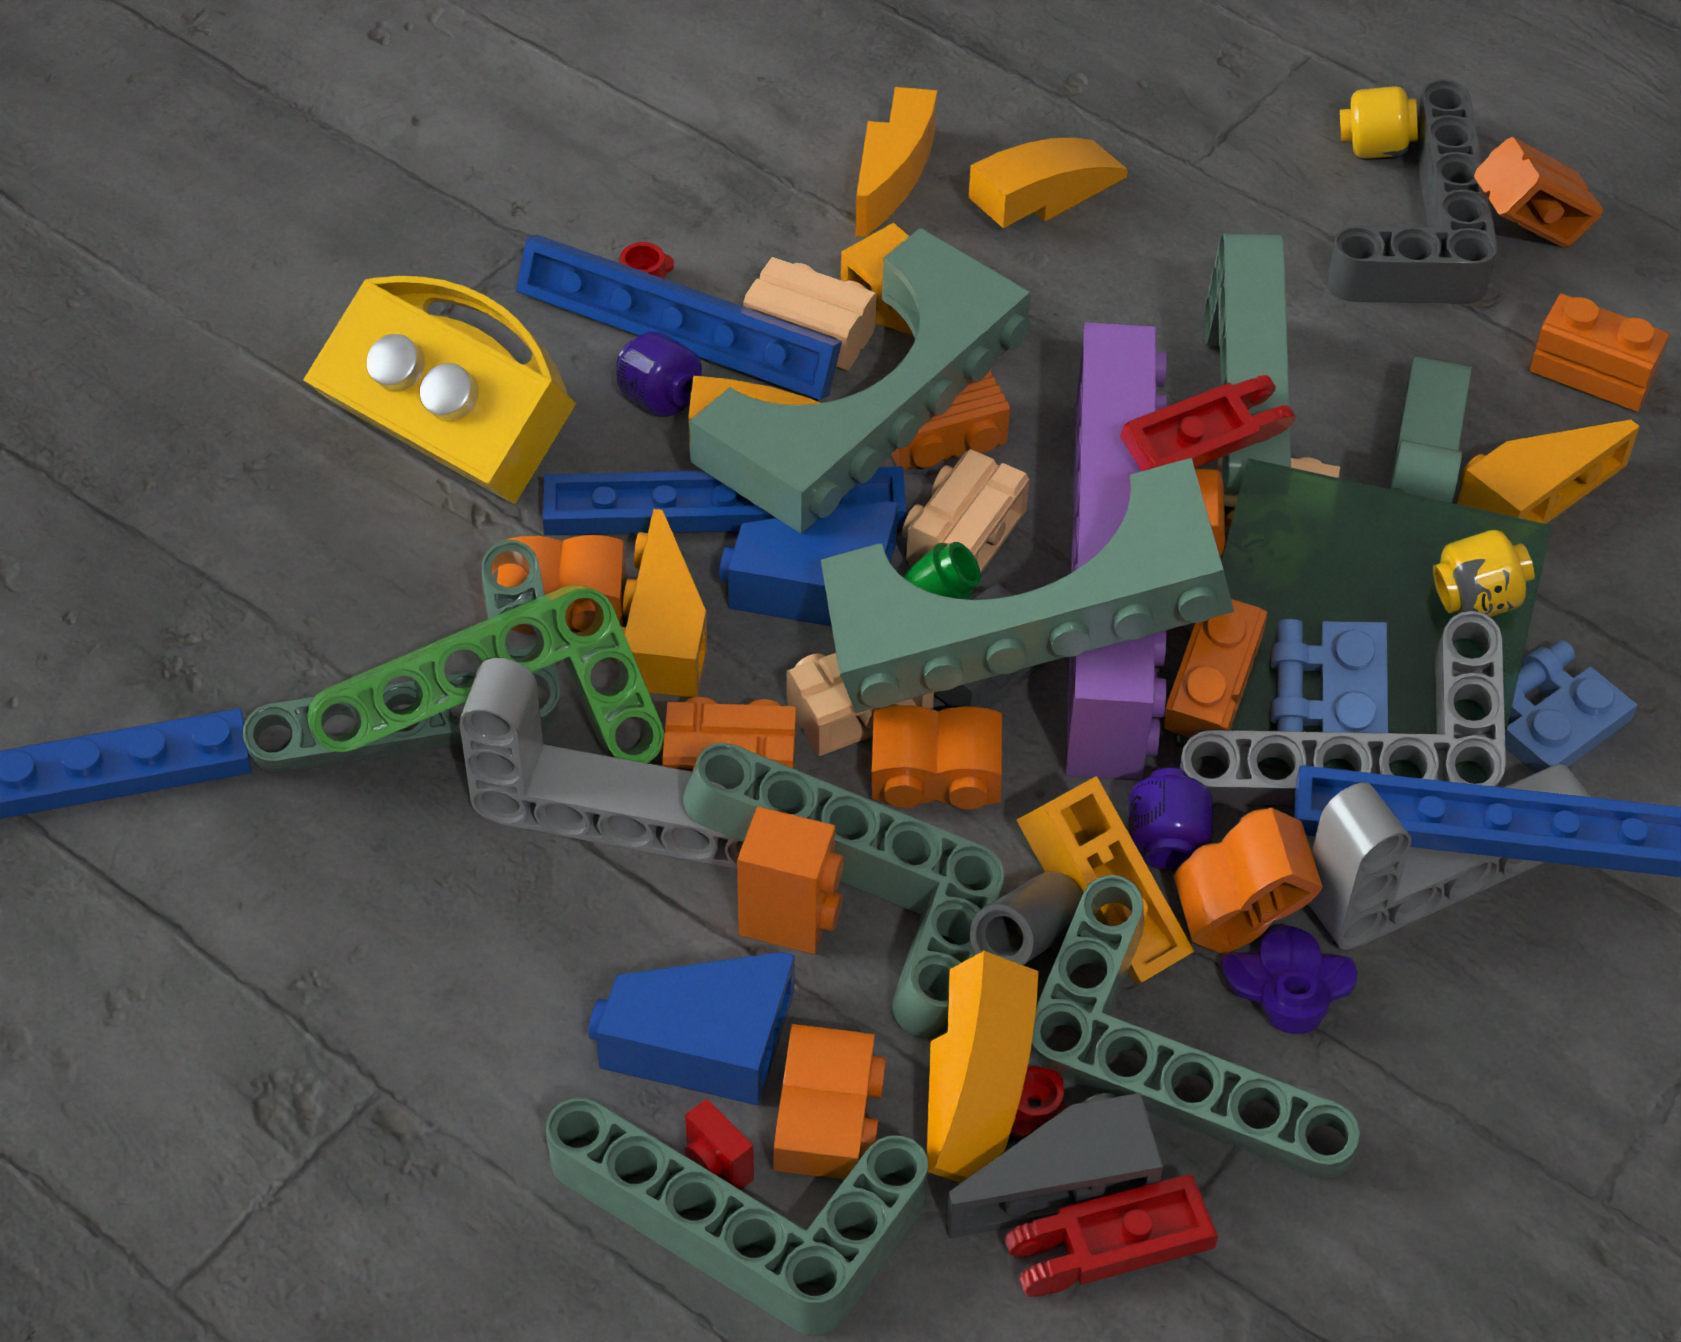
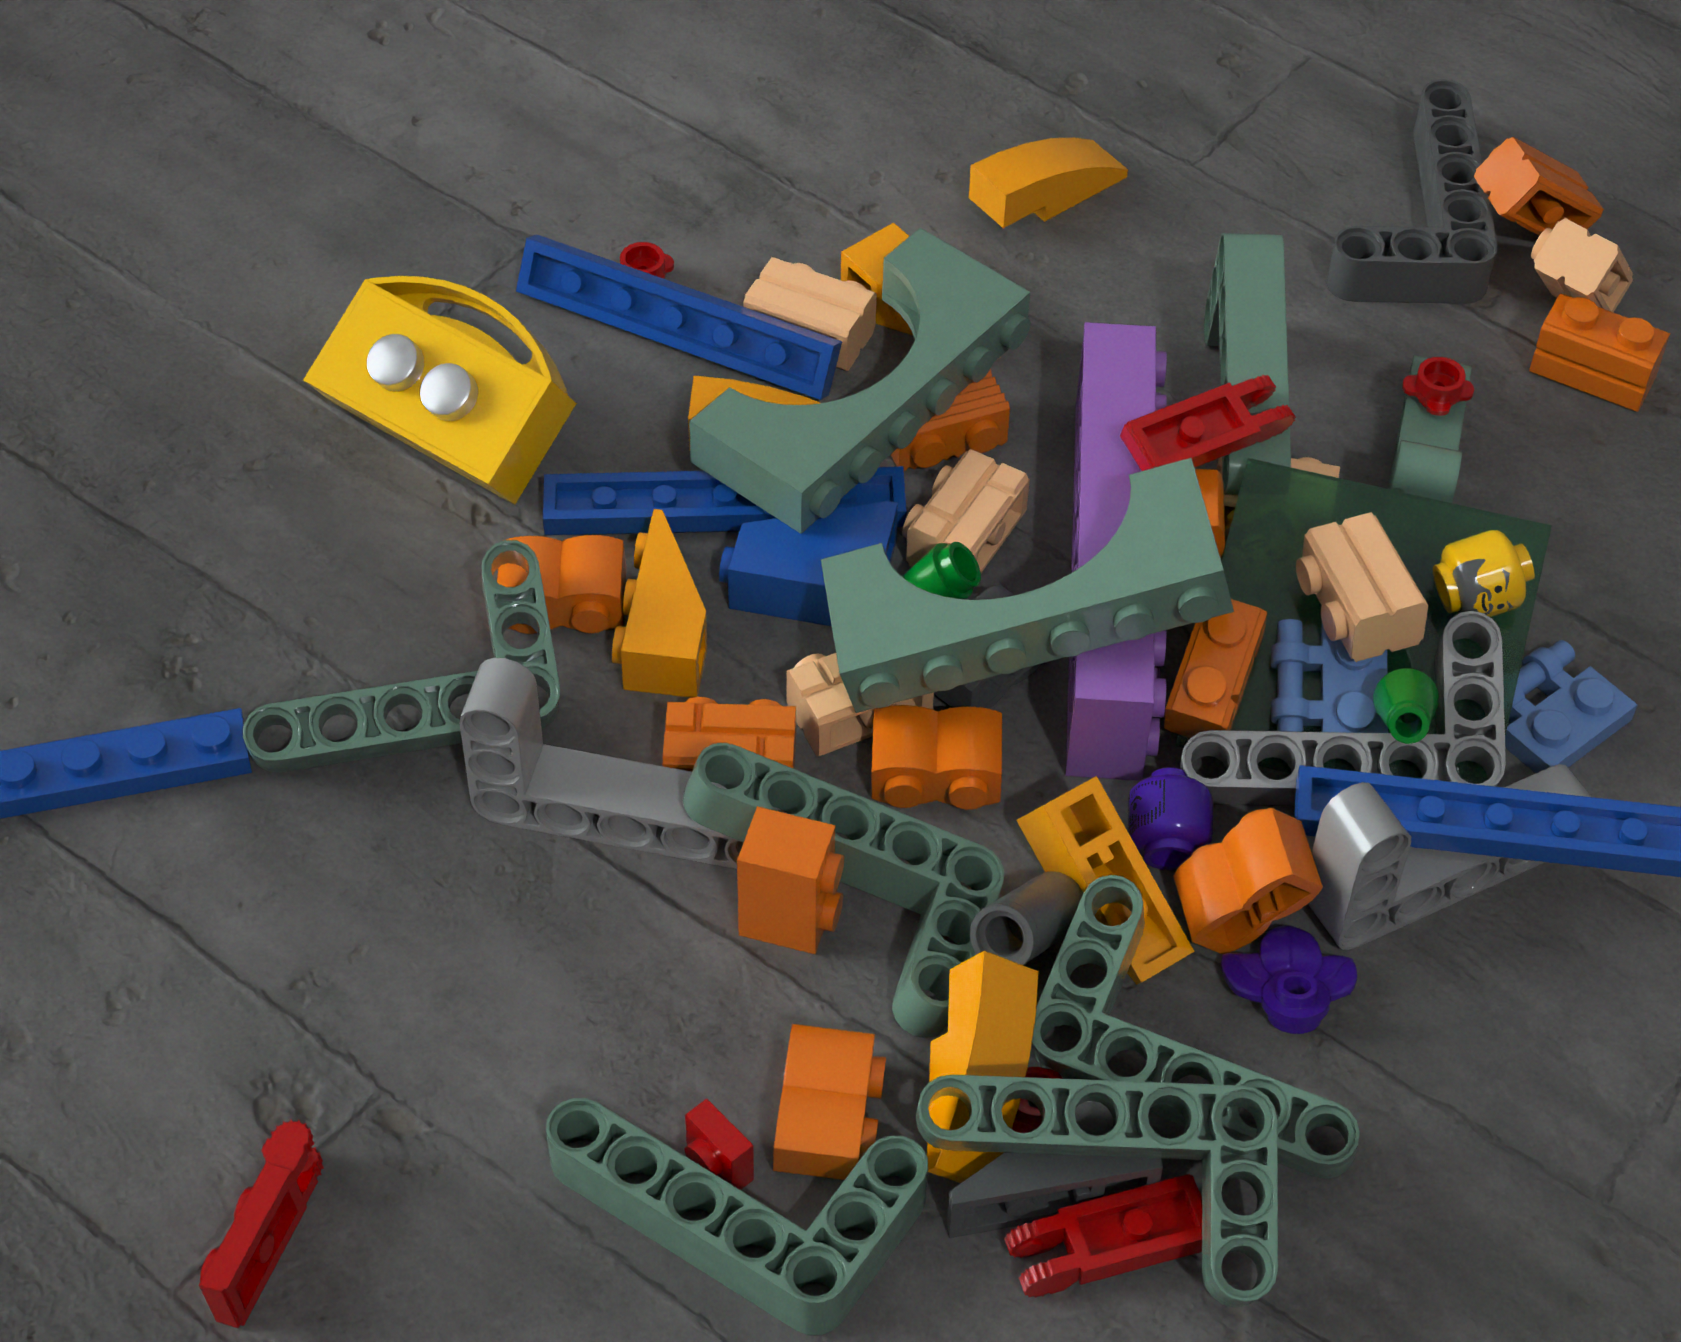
(262, 1224): none -> red hinge
(487, 641): bright green beam -> none
(657, 373): dark purple head -> none
(698, 1024): blue slope -> none
(894, 156): light orange slope -> none
(1134, 1137): none -> sand green beam
(1362, 587): none -> light nougat brick
(1380, 122): yellow head -> none
(1406, 703): none -> green cone
(1439, 385): none -> red plate
(1546, 472): light orange slope -> none
(1581, 265): none -> light nougat brick

